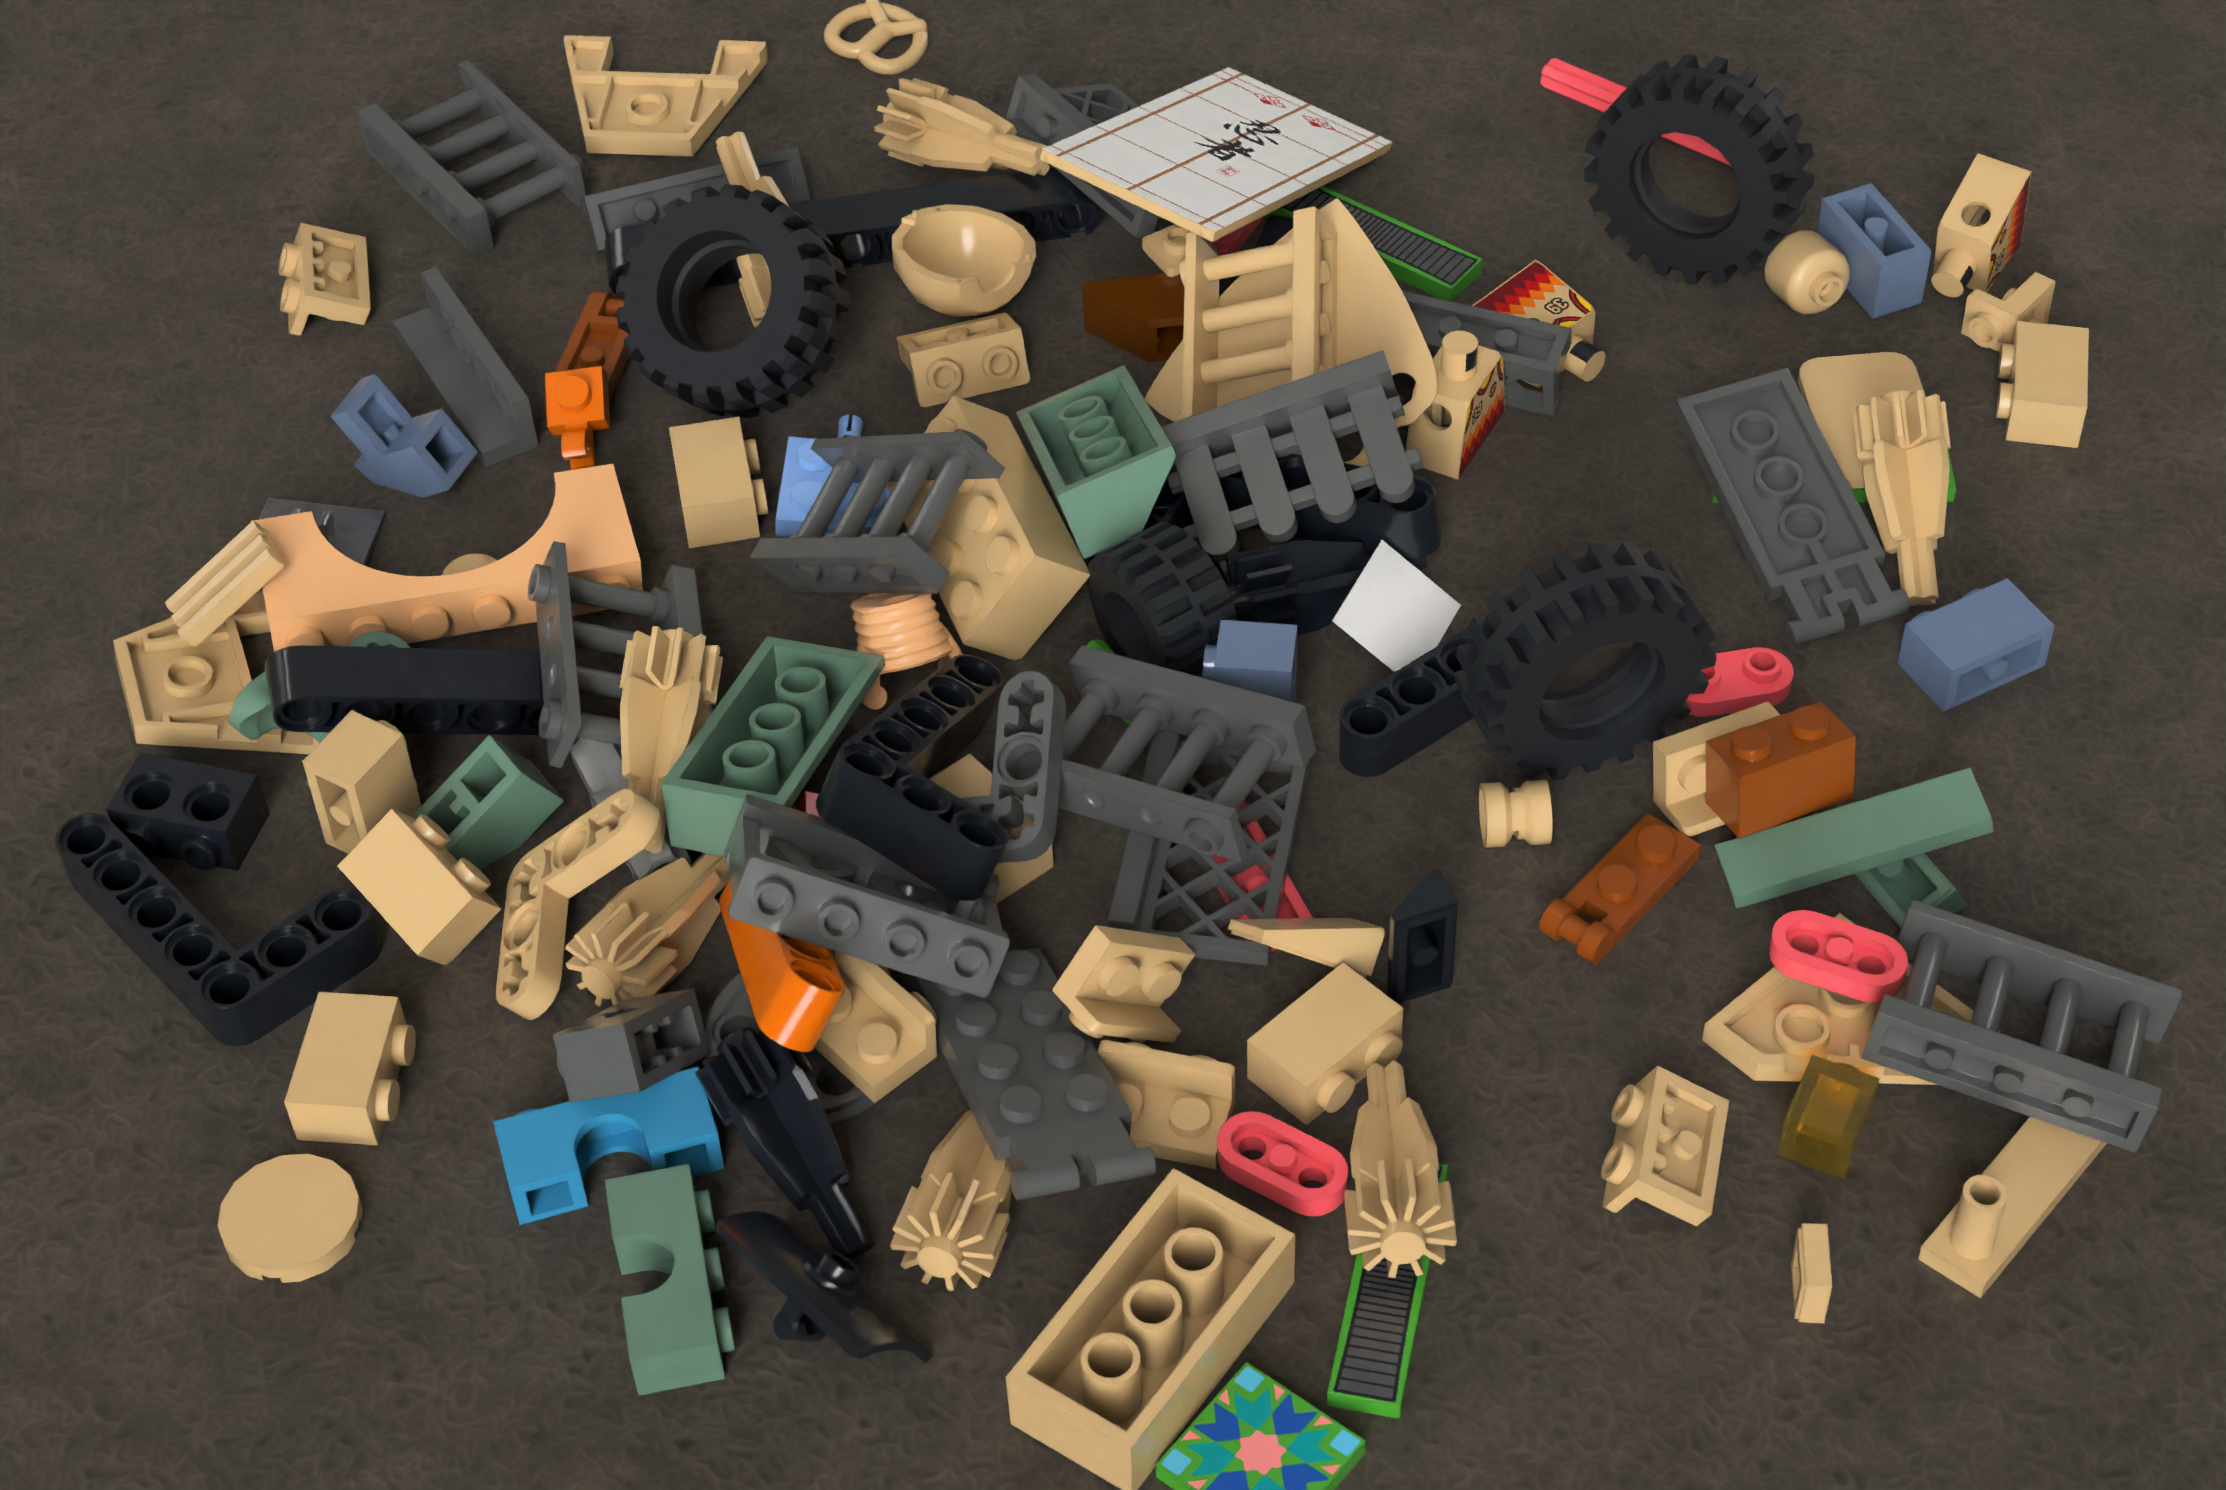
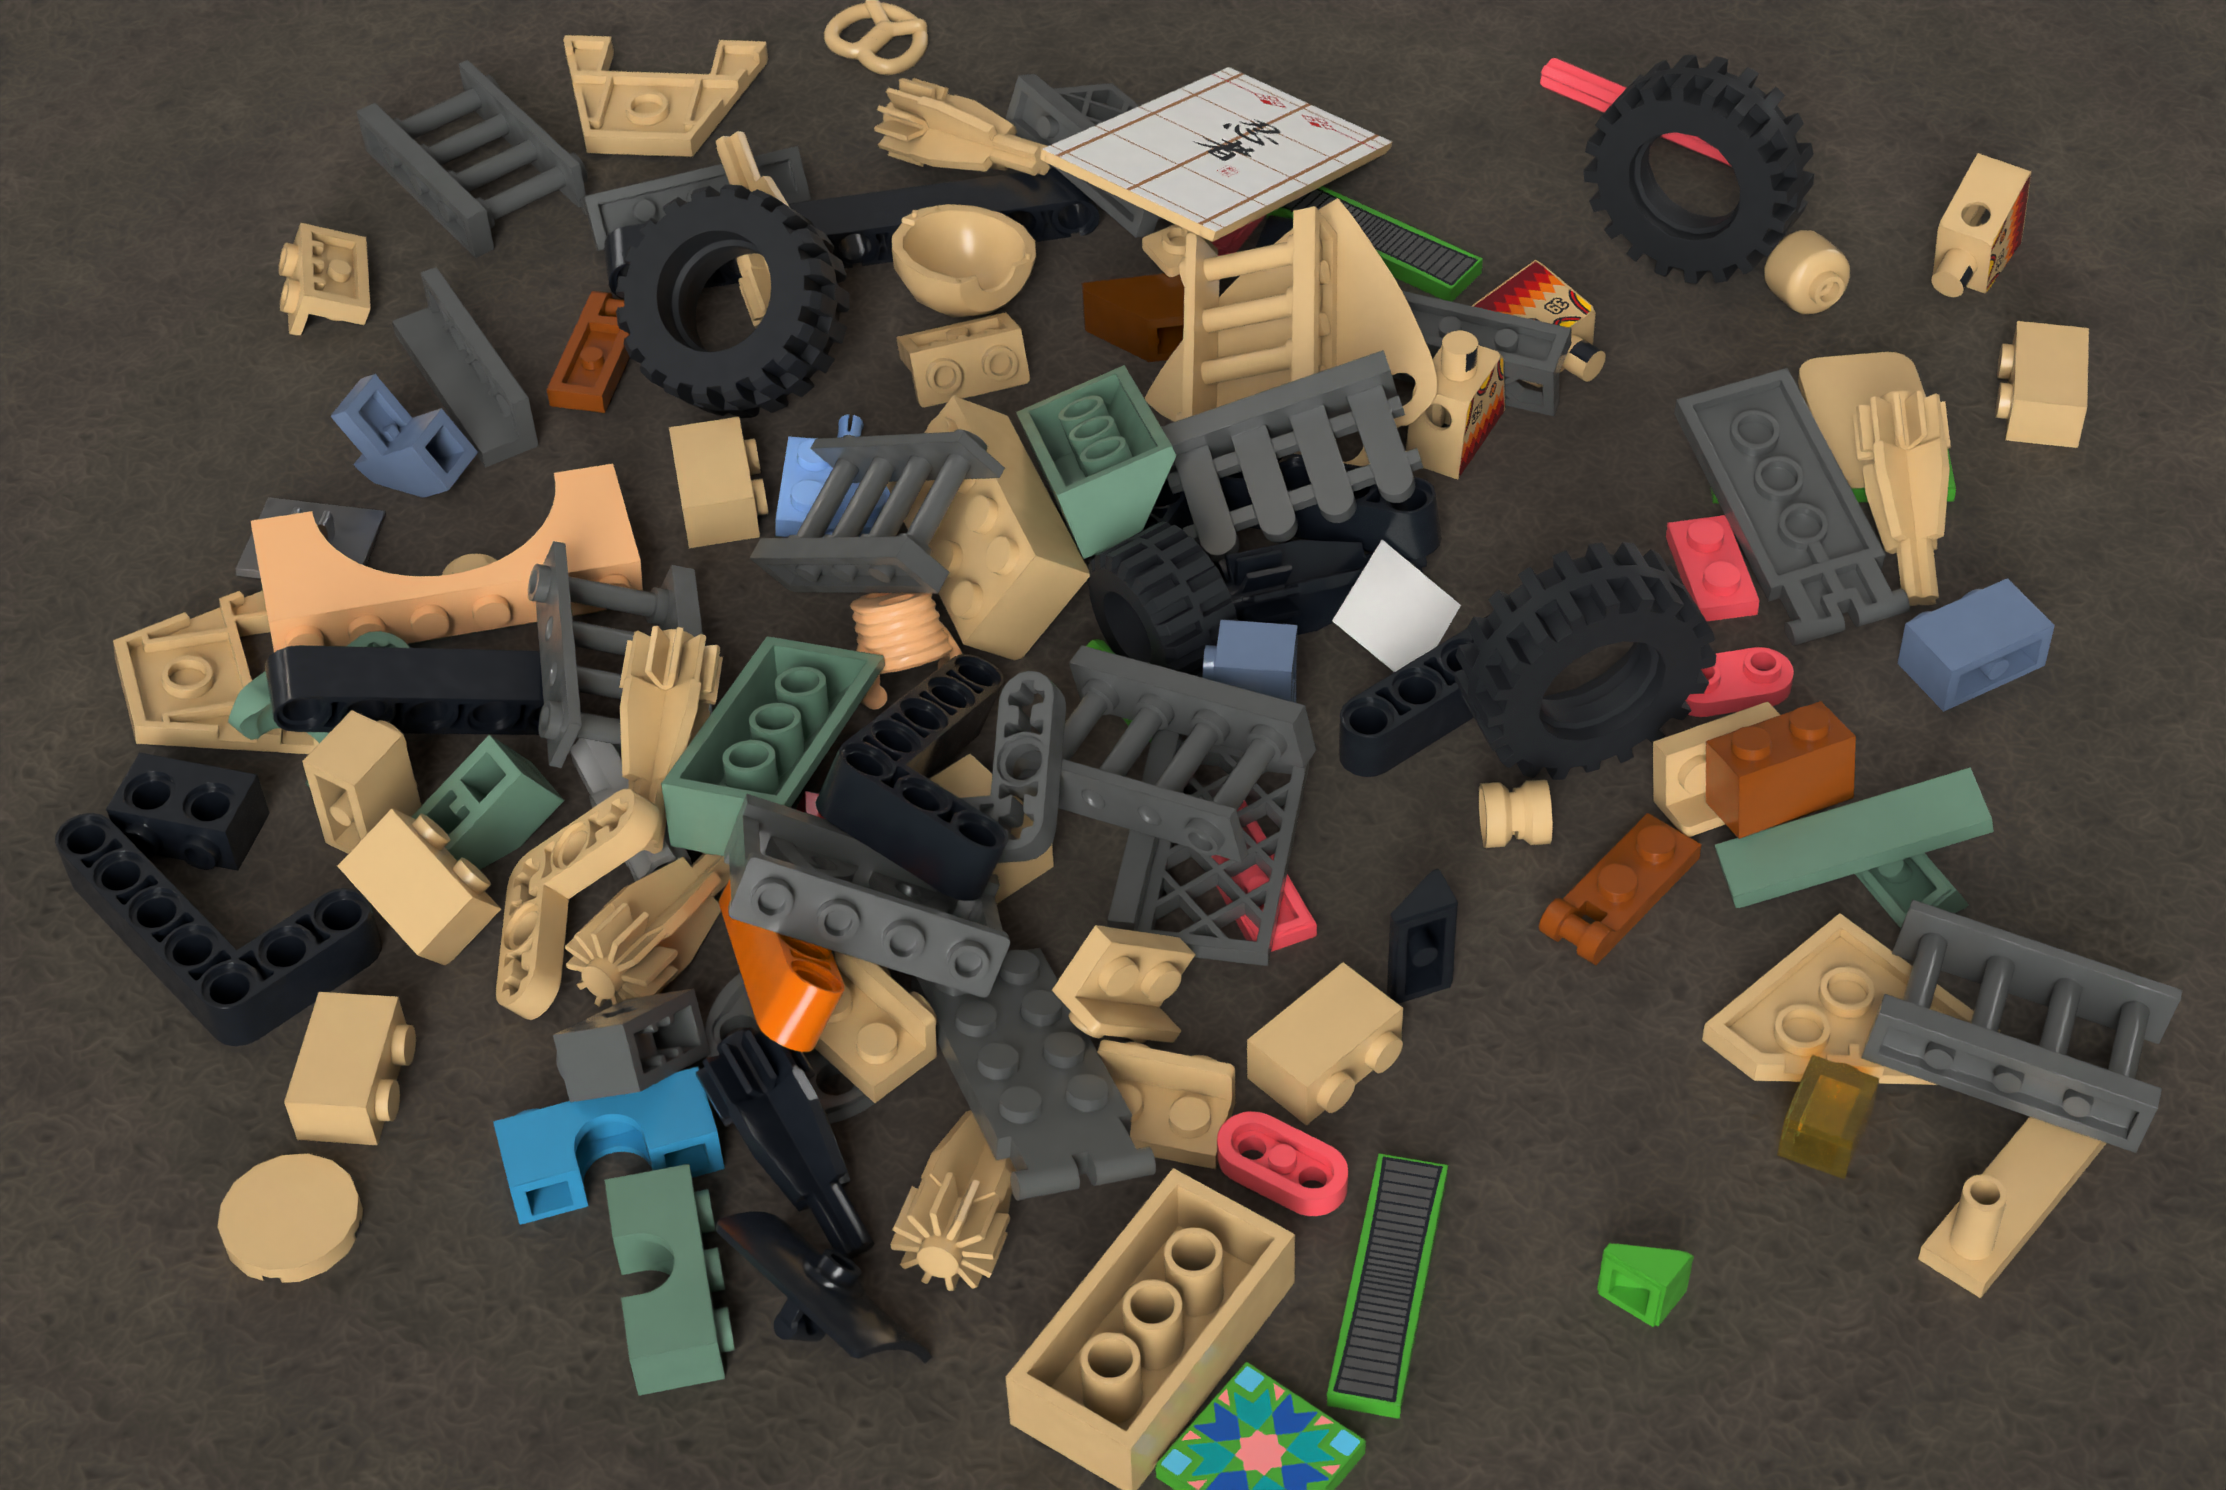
(224, 584): tan tile -> none
(575, 407): orange plate -> none
(1318, 939): tan slope -> none
(1395, 1164): tan piece -> none
(1644, 1279): none -> bright green slope
(1666, 1146): tan bracket -> none
(1712, 567): none -> coral plate
(1811, 1273): tan tile -> none
(1838, 955): coral plate -> none
(1882, 250): sand blue brick -> none
(1994, 320): tan bracket -> none

